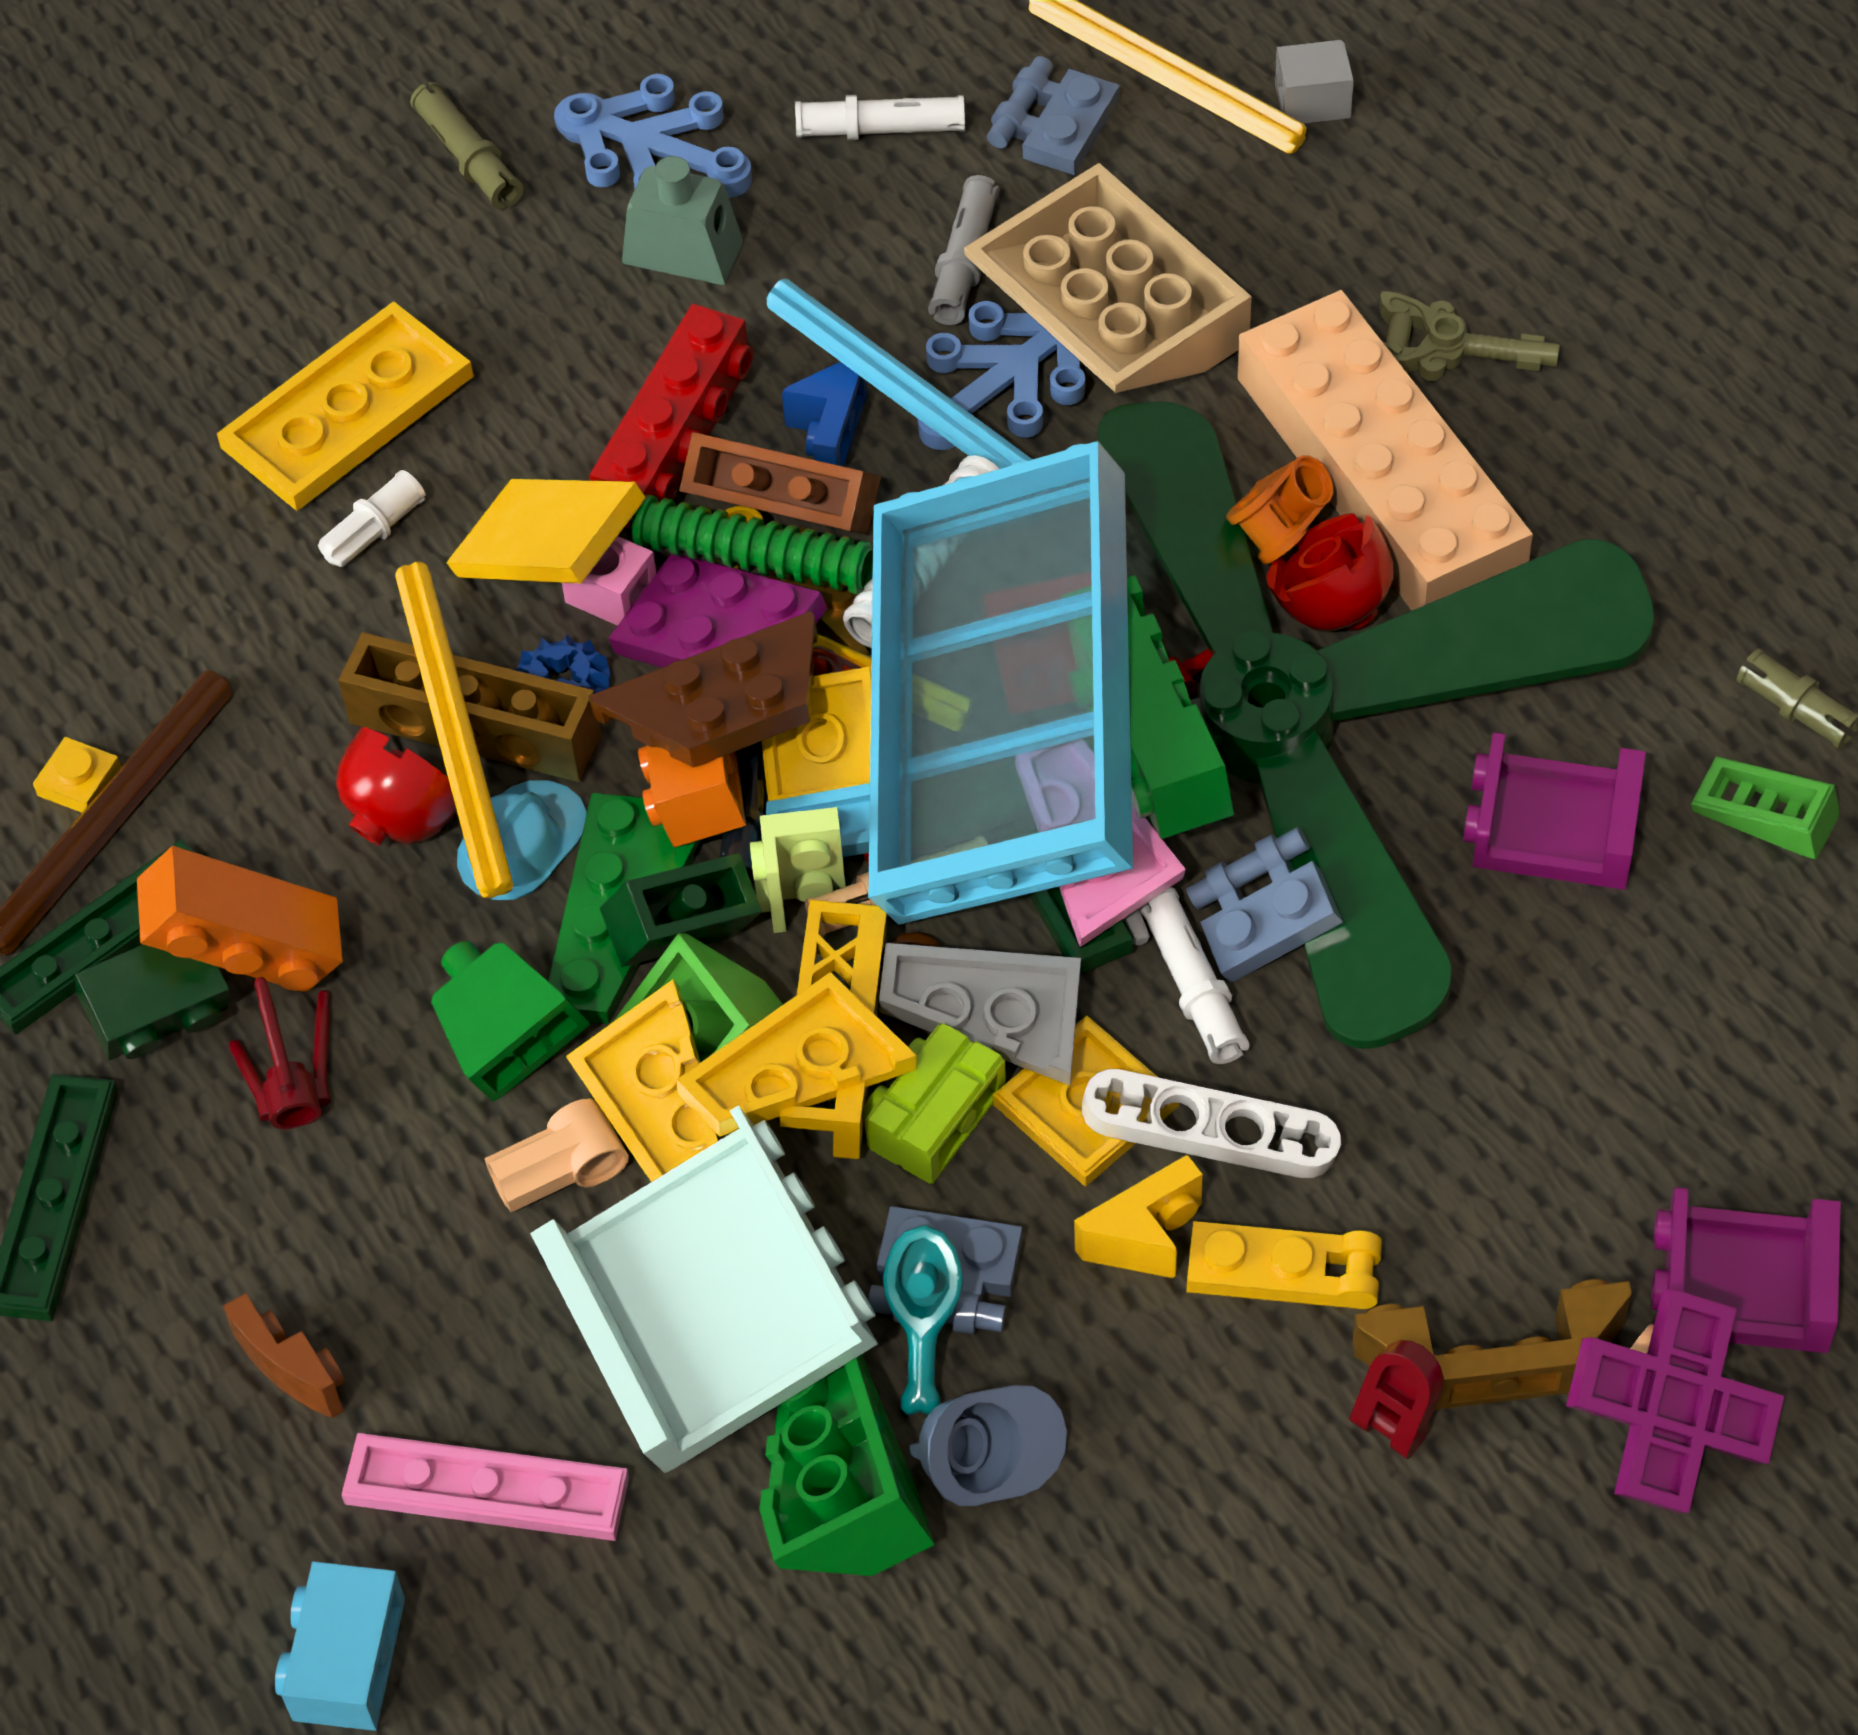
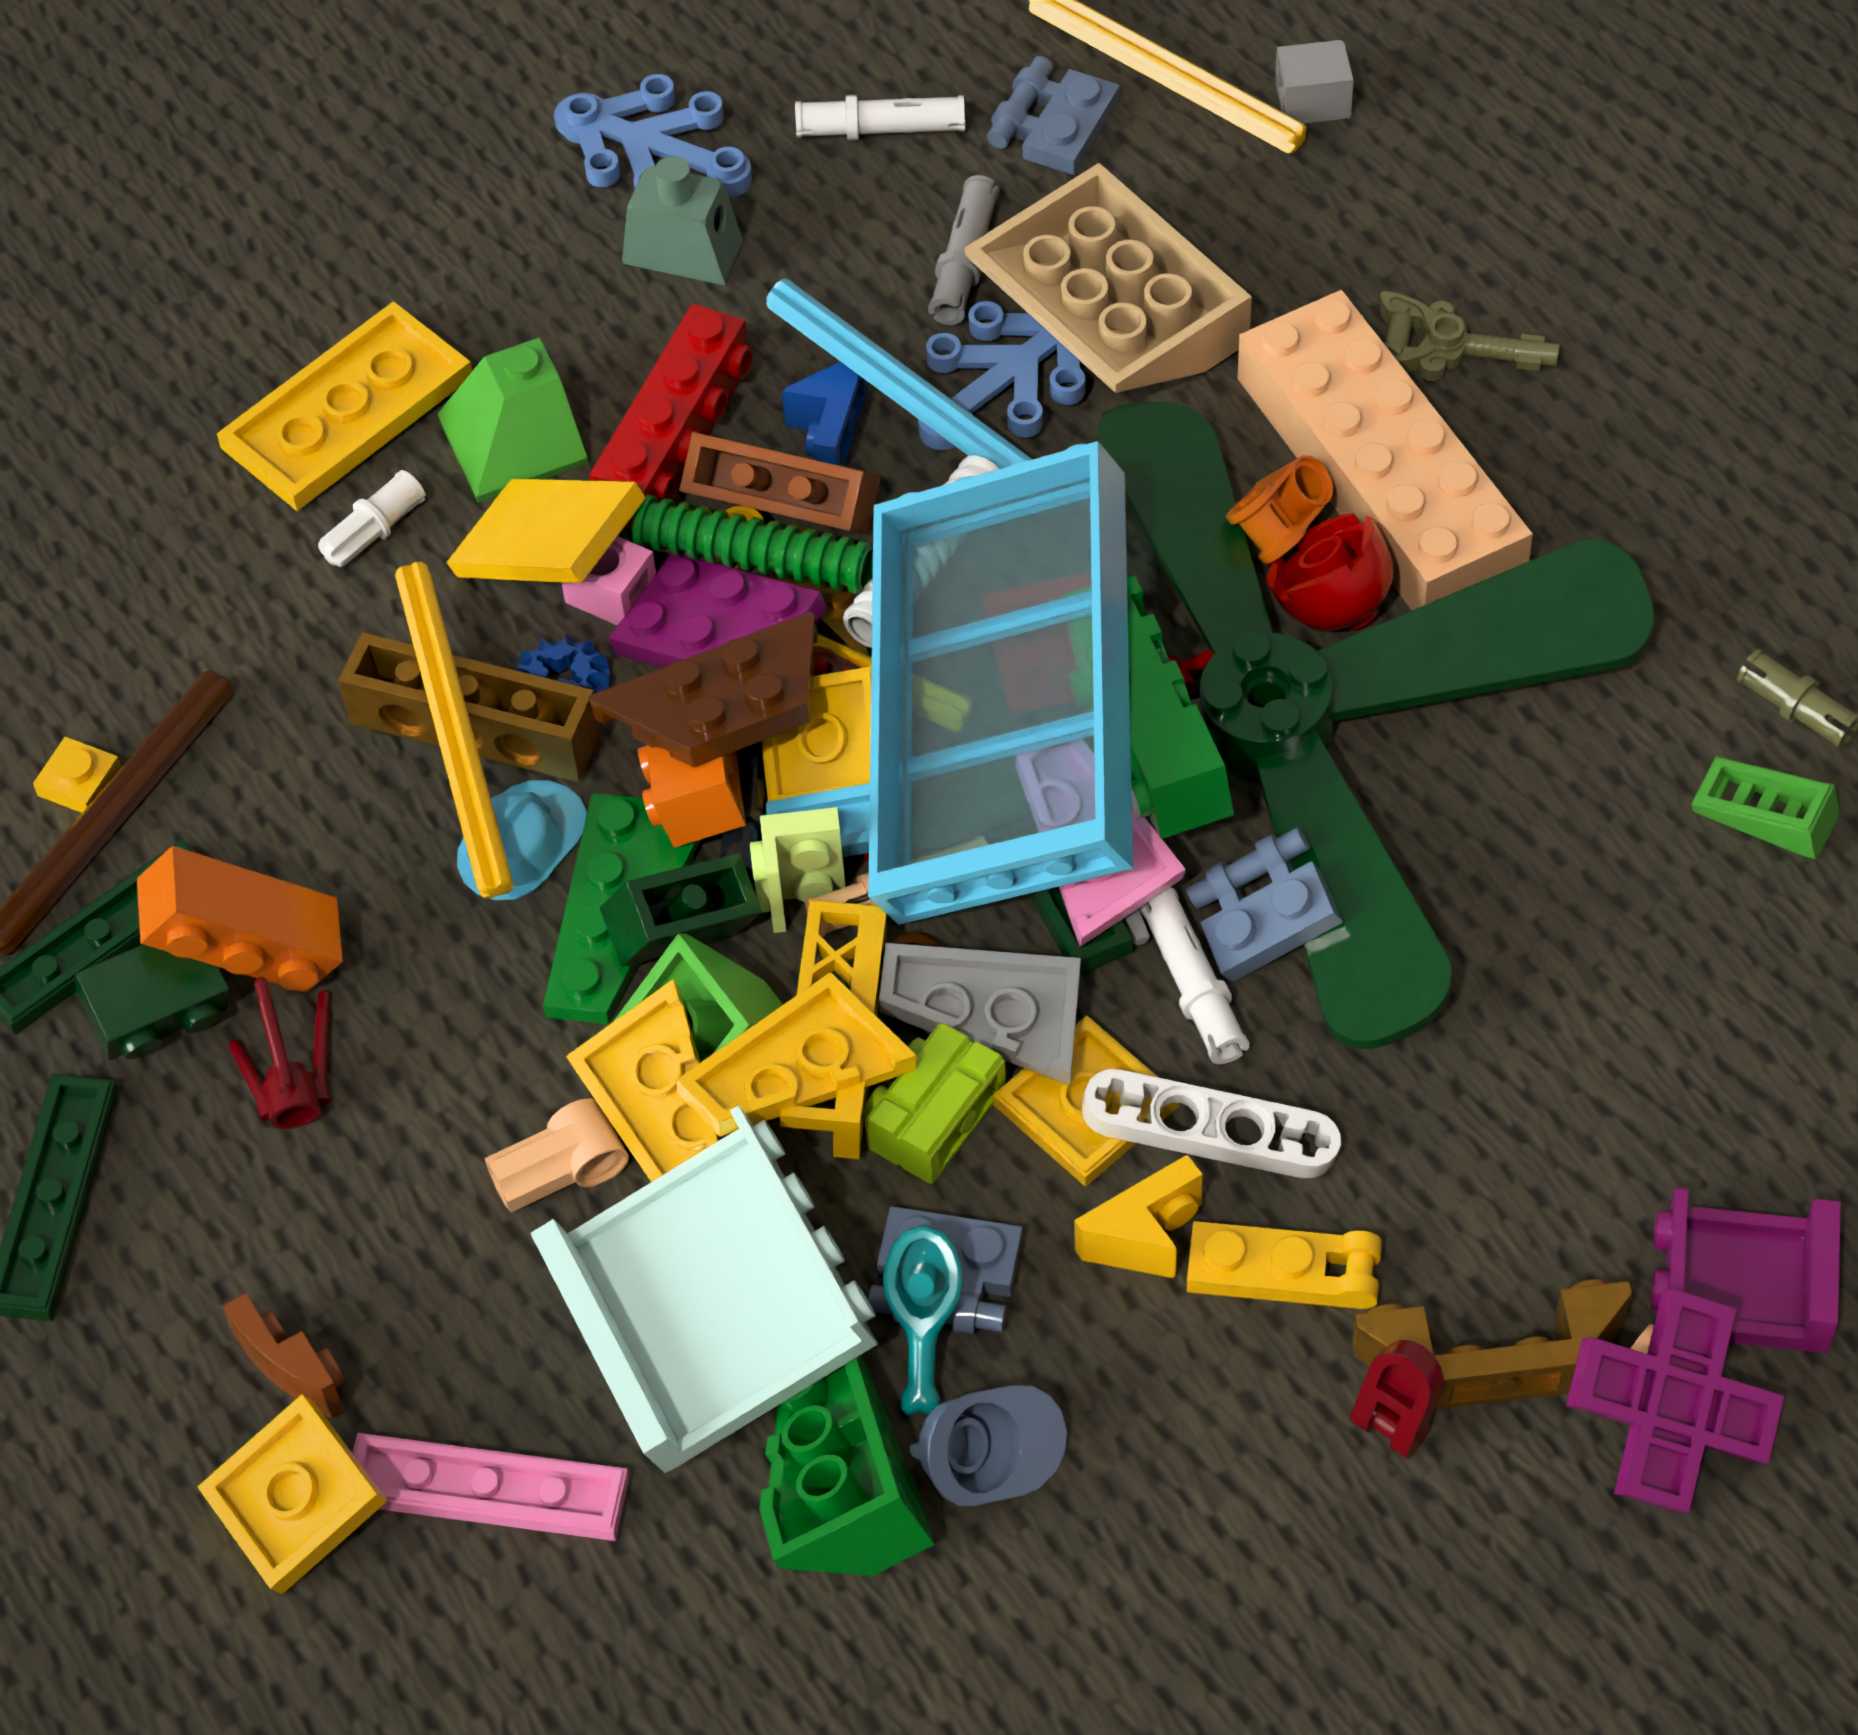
(292, 1494): none -> yellow plate
(341, 1645): medium azure brick -> none
(392, 792): red cylinder -> none
(477, 158): olive pin -> none
(501, 1016): green torso -> none
(512, 421): none -> bright green slope
(1555, 816): magenta panel -> none

